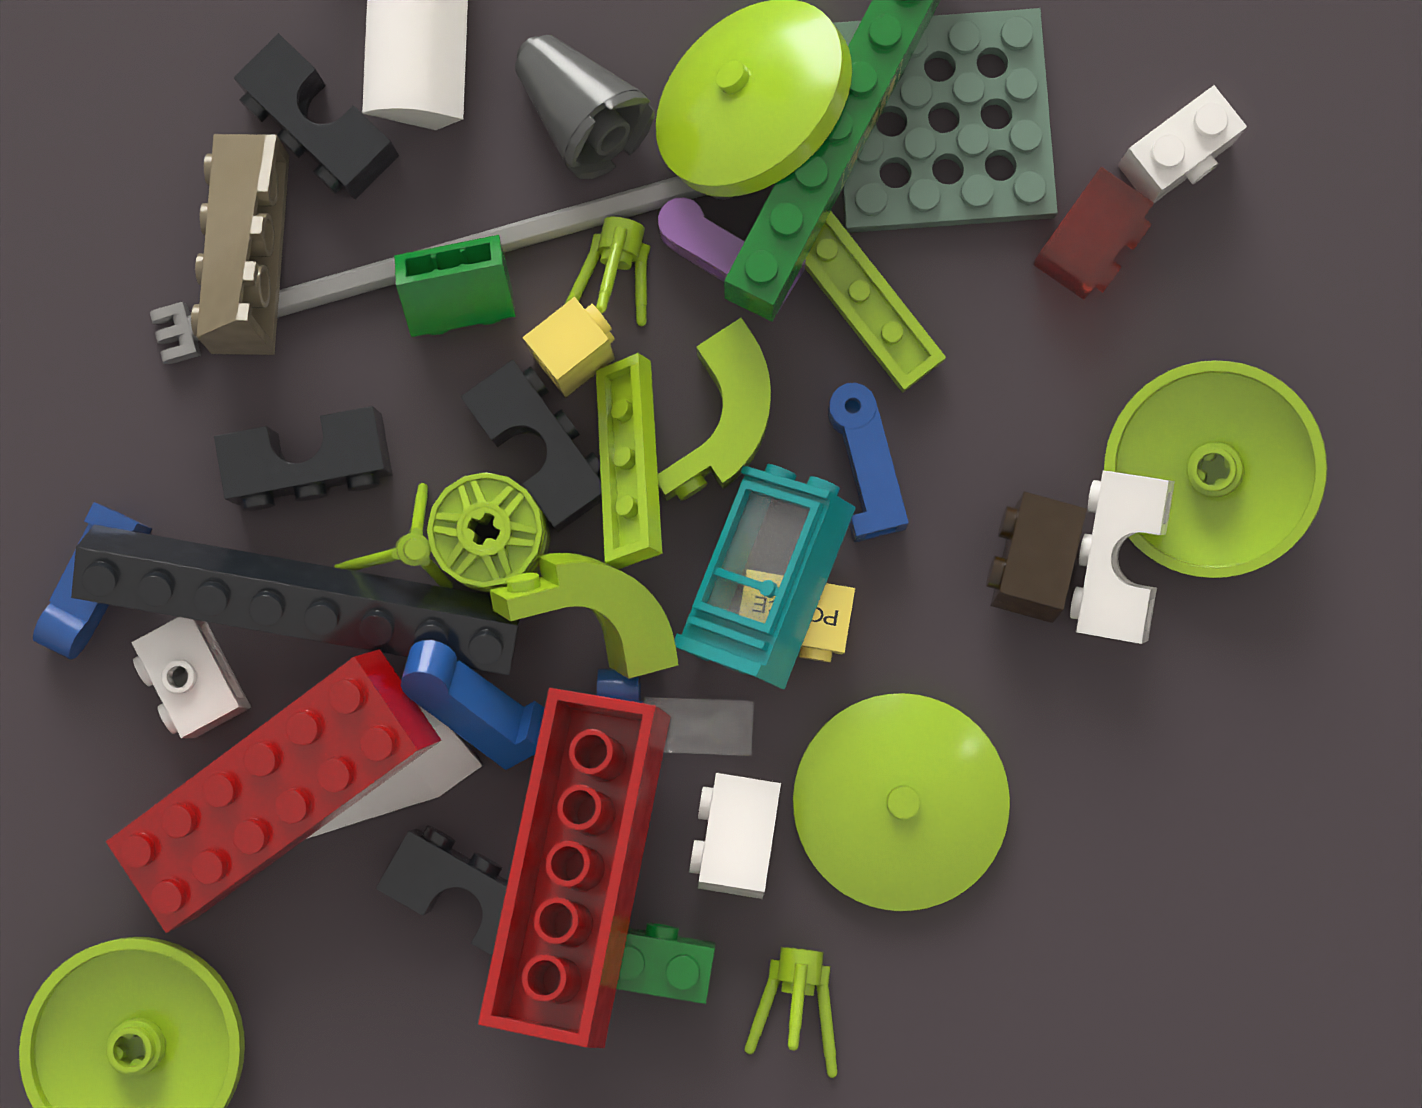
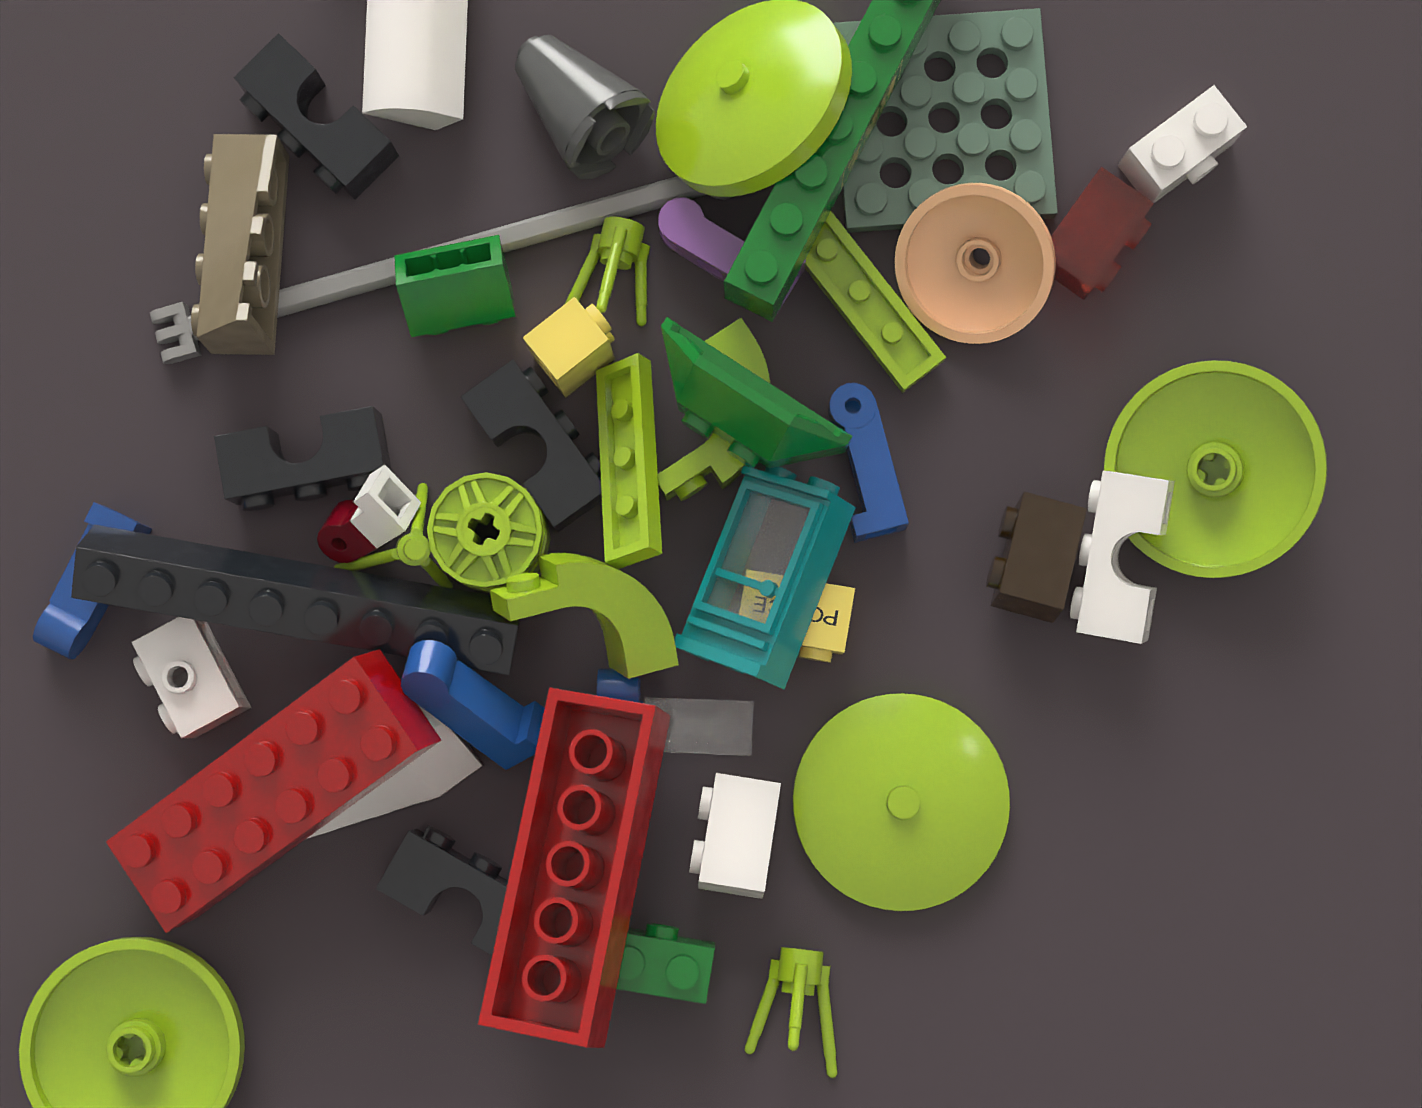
(372, 519): none -> white leg
(742, 407): none -> green wedge
(954, 291): none -> light nougat dish

